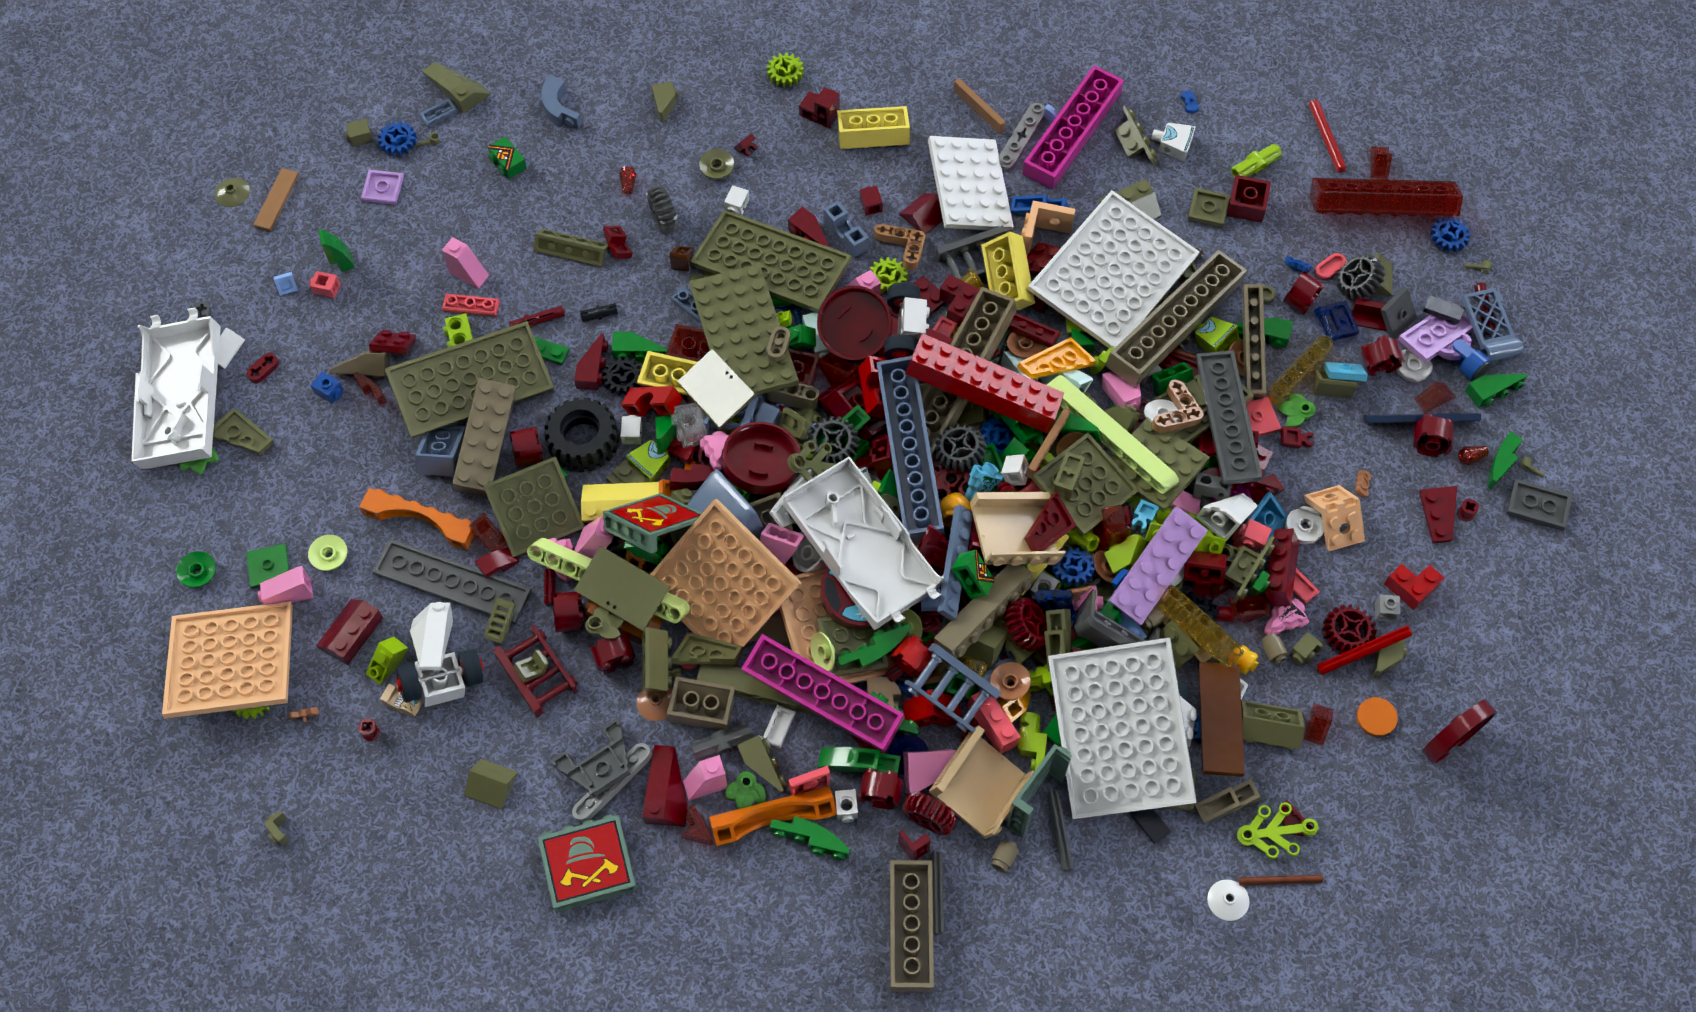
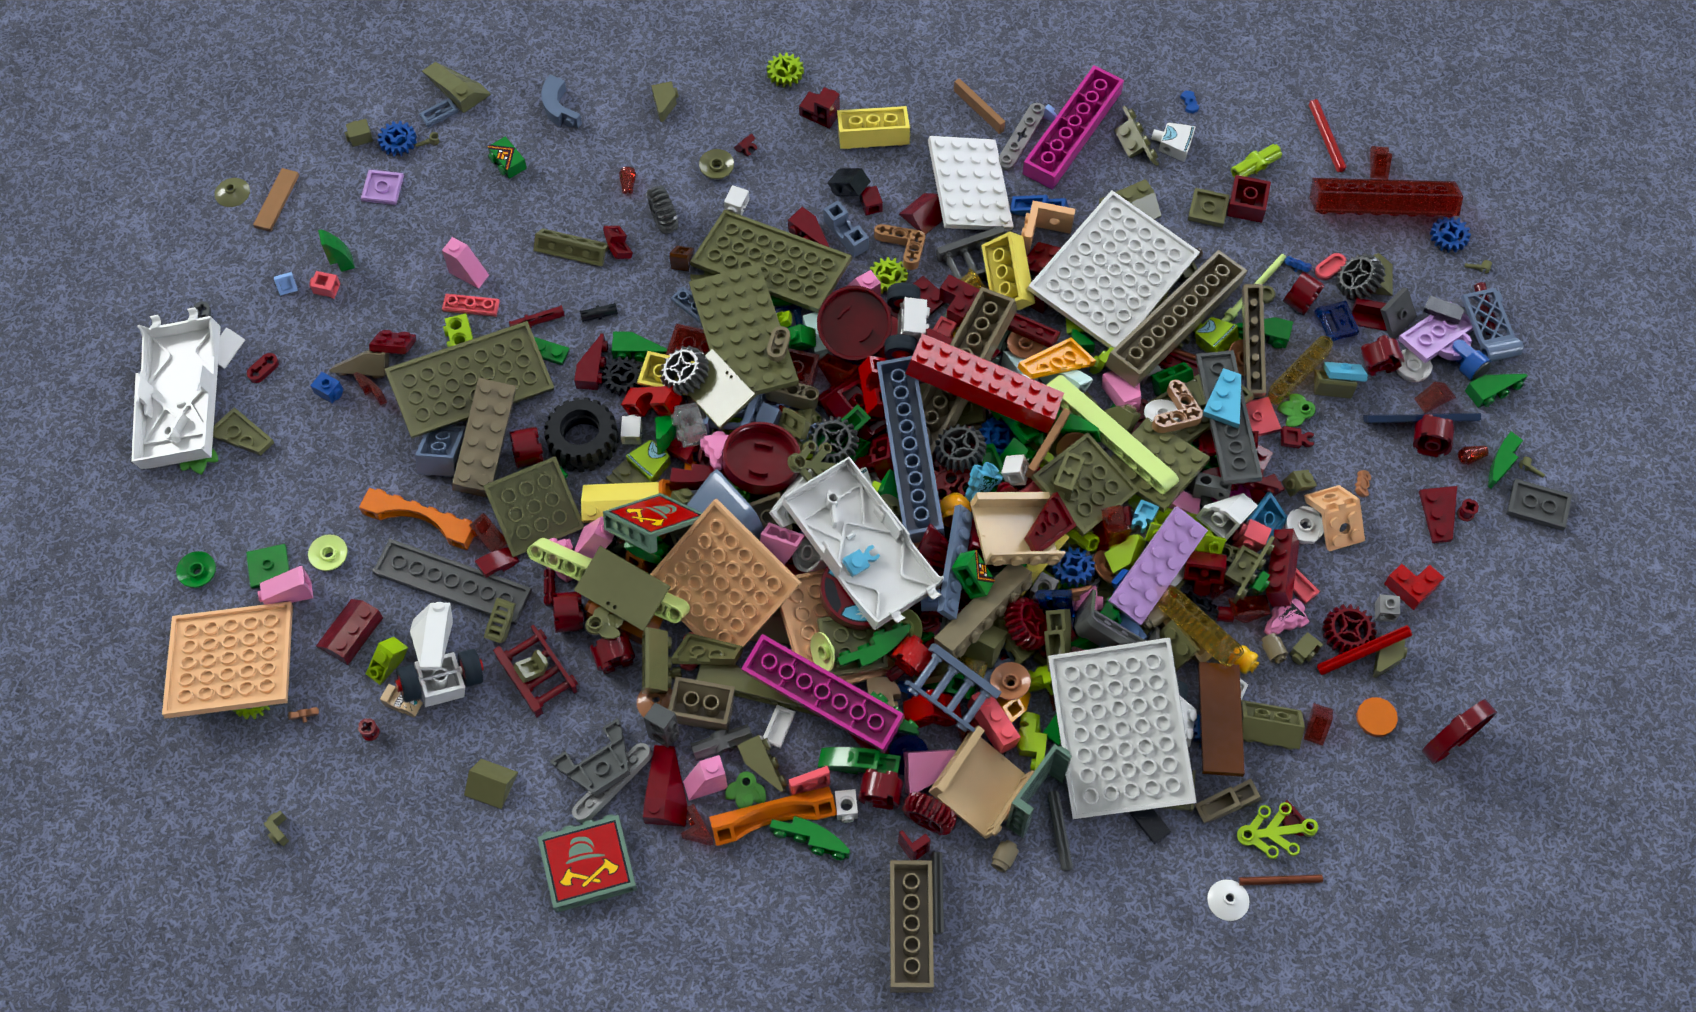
(661, 725): none -> dark grey brick
(688, 373): none -> dark grey gear
(848, 182): none -> black brick
(858, 561): none -> medium azure plate
(1225, 399): none -> medium azure wing
(1232, 312): none -> yellowish green bar
(1298, 481): none -> olive bracket

